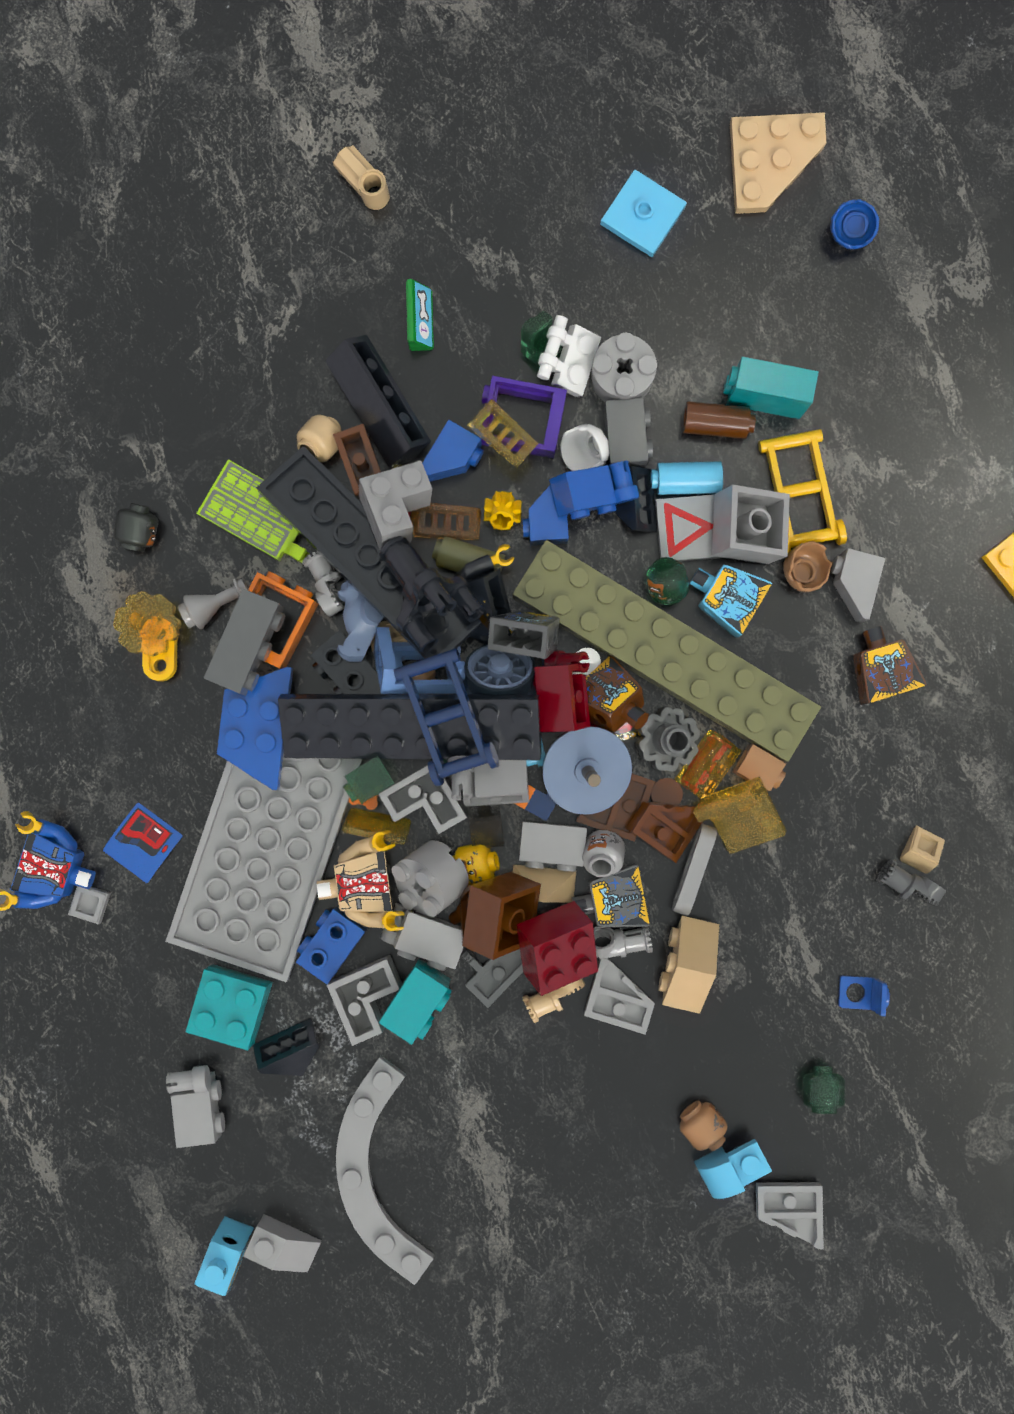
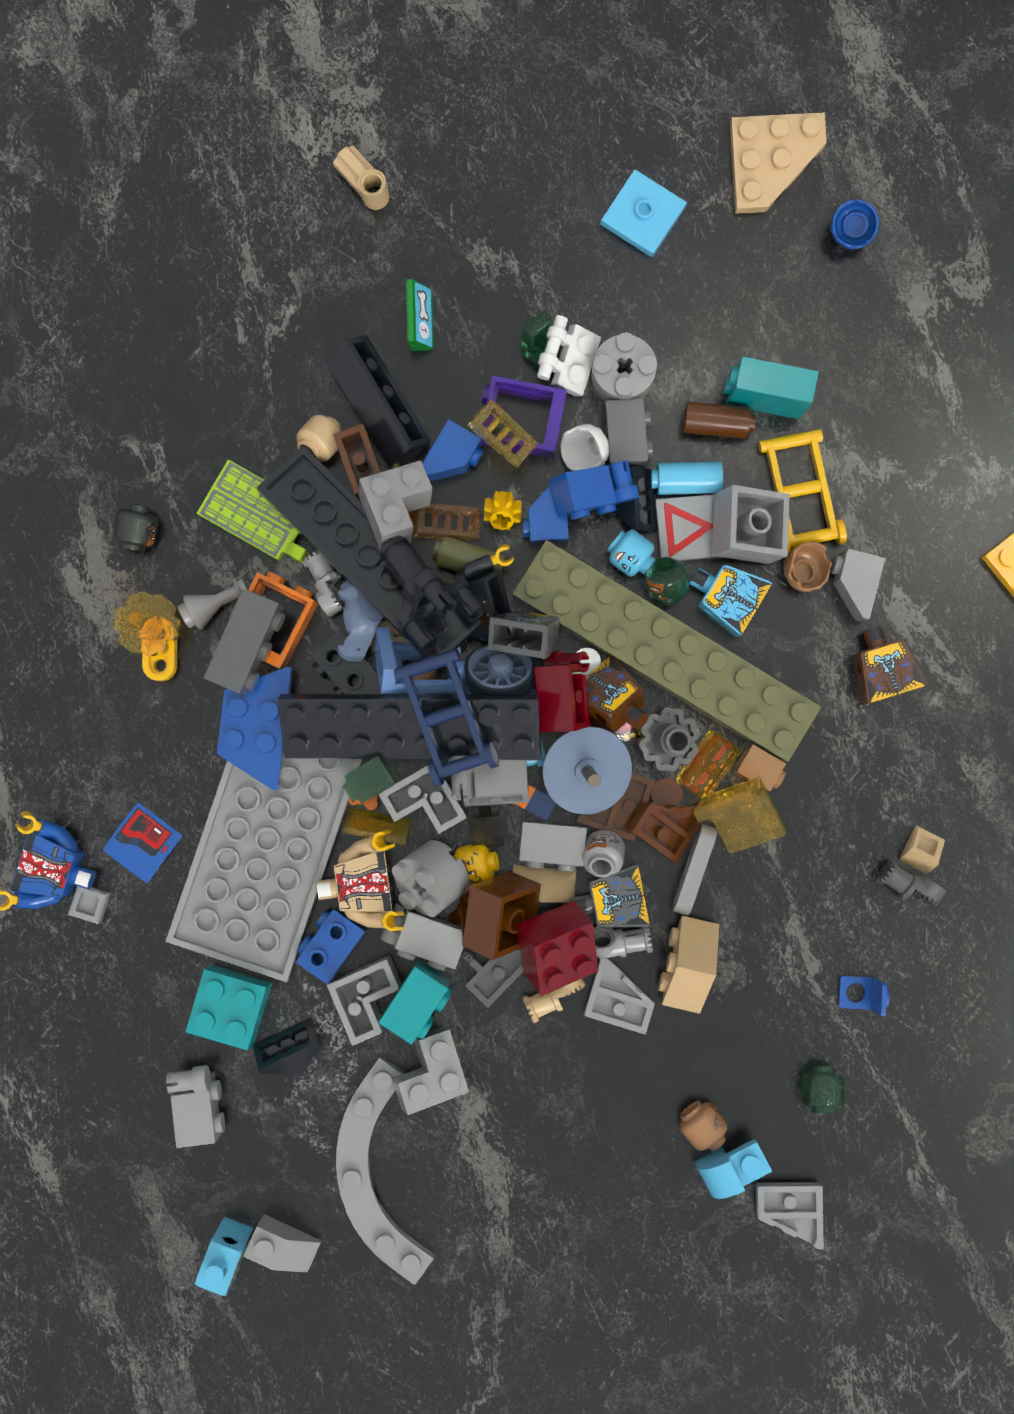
(437, 1079): none -> light grey brick
(631, 553): none -> medium azure head

